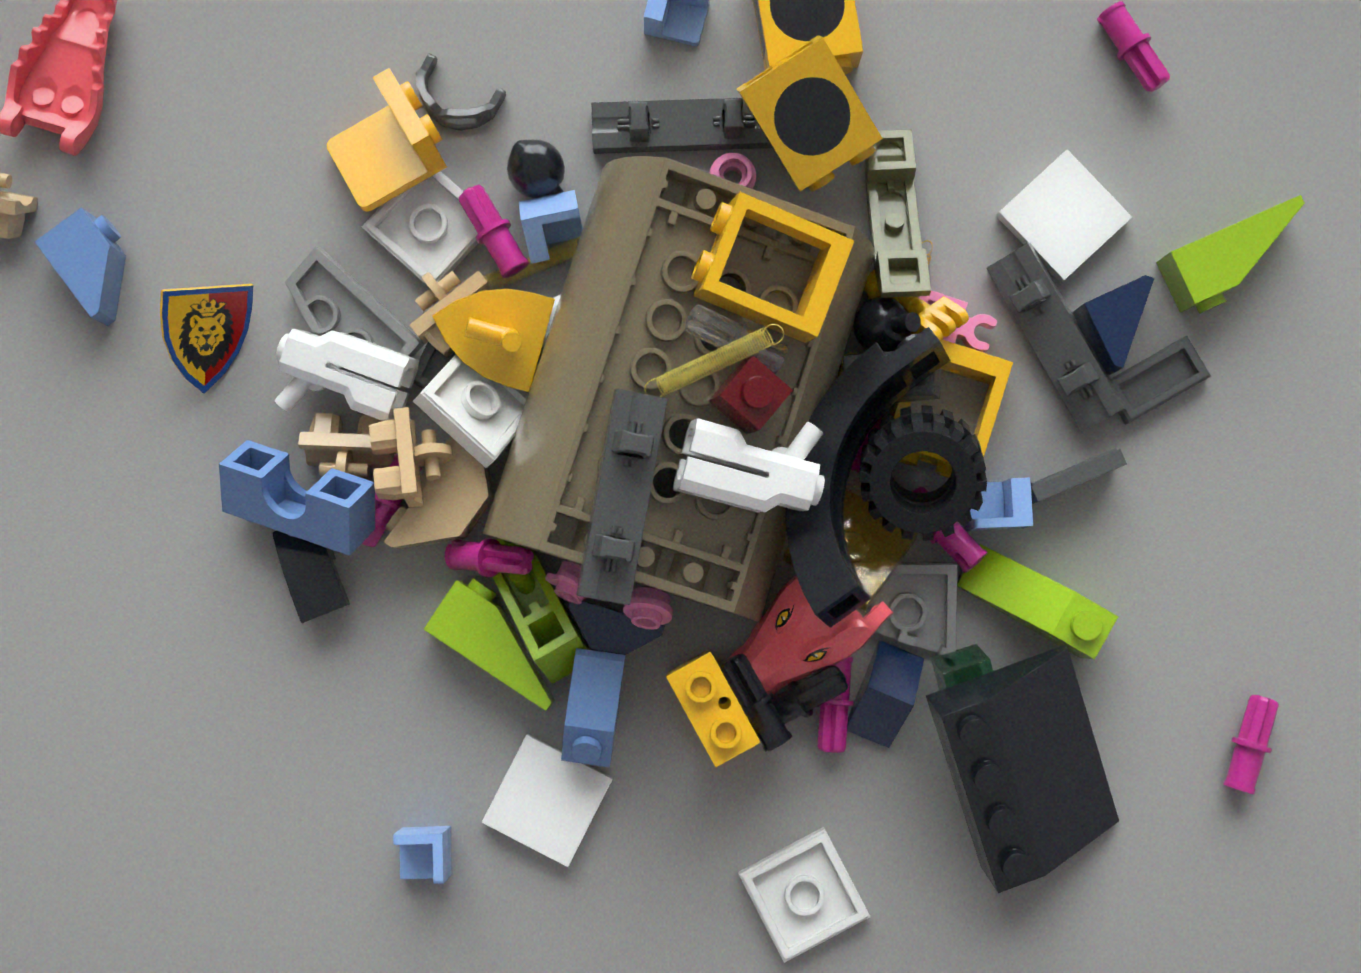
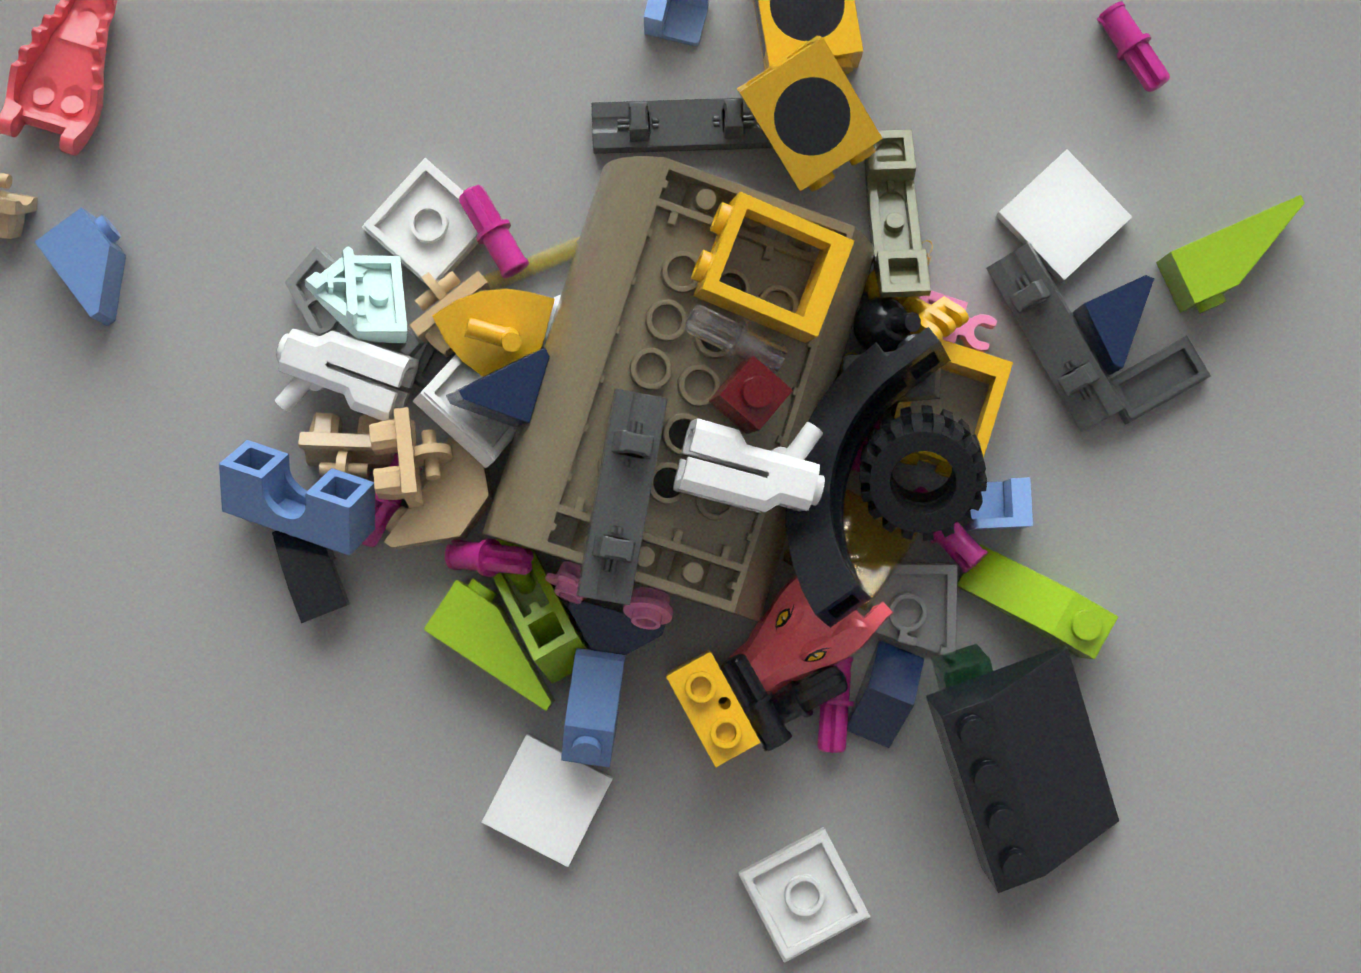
(205, 329): shield -> none
(364, 296): none -> light aqua slope
(388, 148): yellow bracket -> none
(425, 852): light blue panel -> none
(455, 118): dark grey helmet -> none
(506, 393): none -> dark blue slope
(535, 168): black piece -> none
(549, 221): light blue panel -> none
(690, 373): light yellow piece -> none
(737, 163): bright pink plate -> none
(1077, 474): dark grey tile -> none
(1251, 743): dark pink axle -> none

